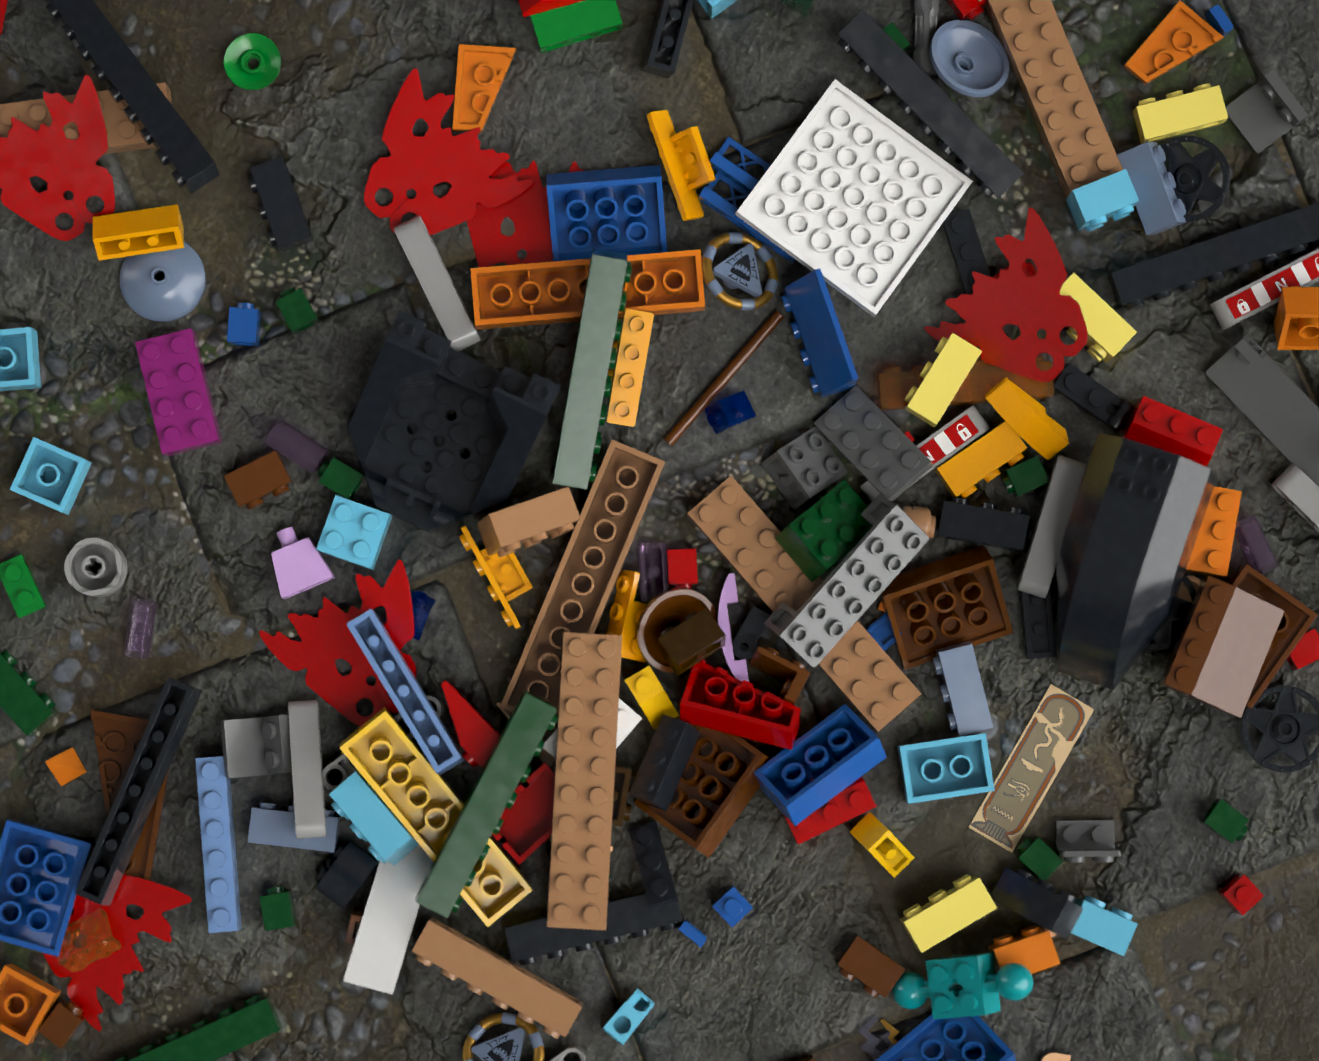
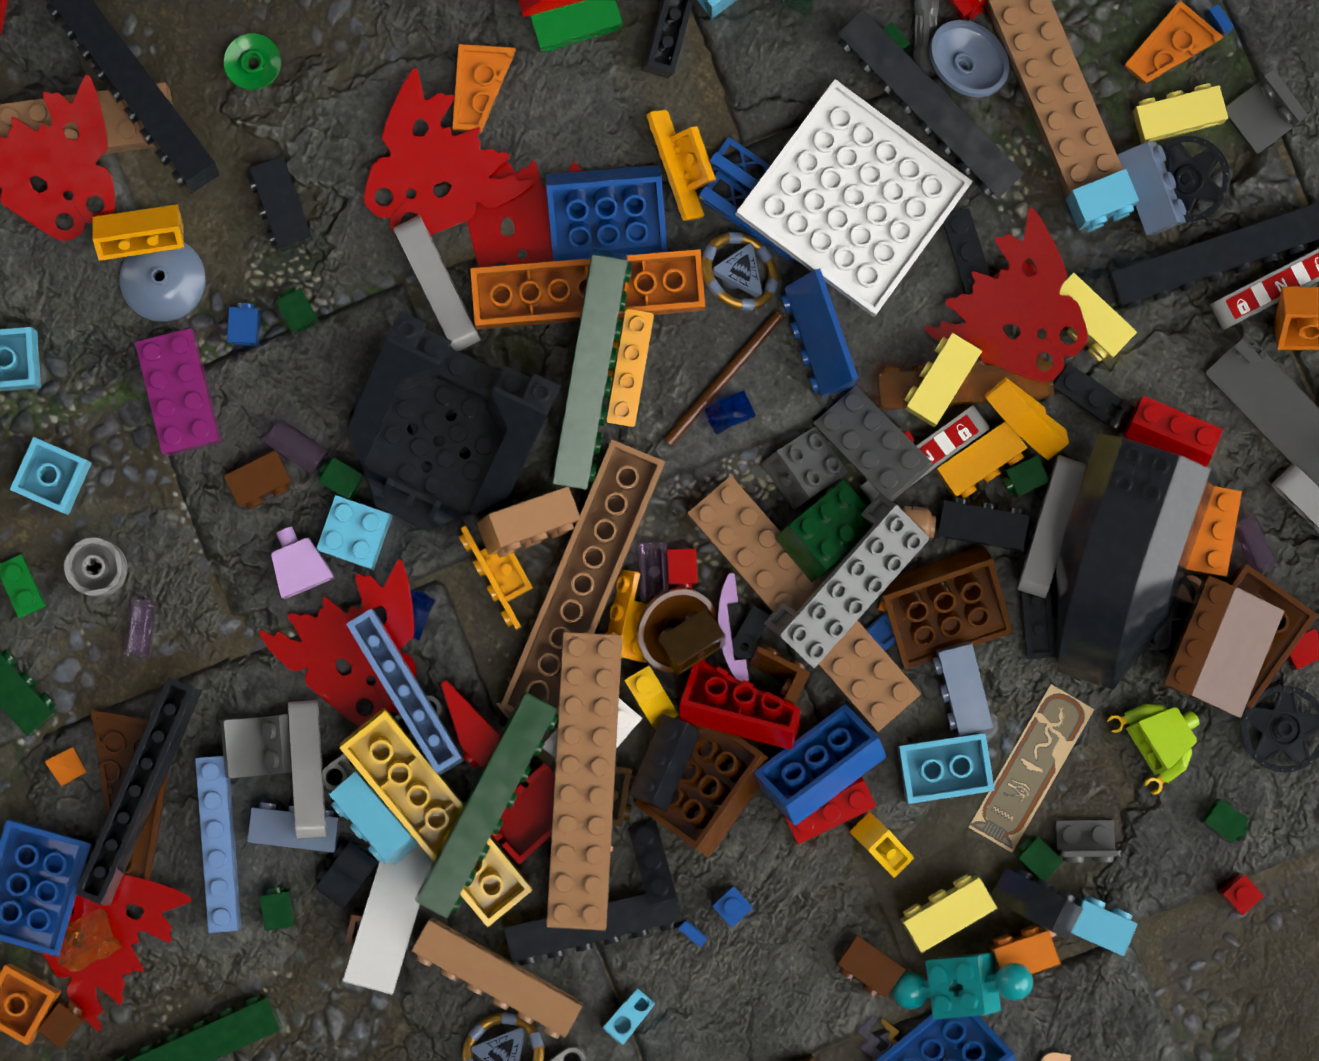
(1162, 739): none -> lime torso

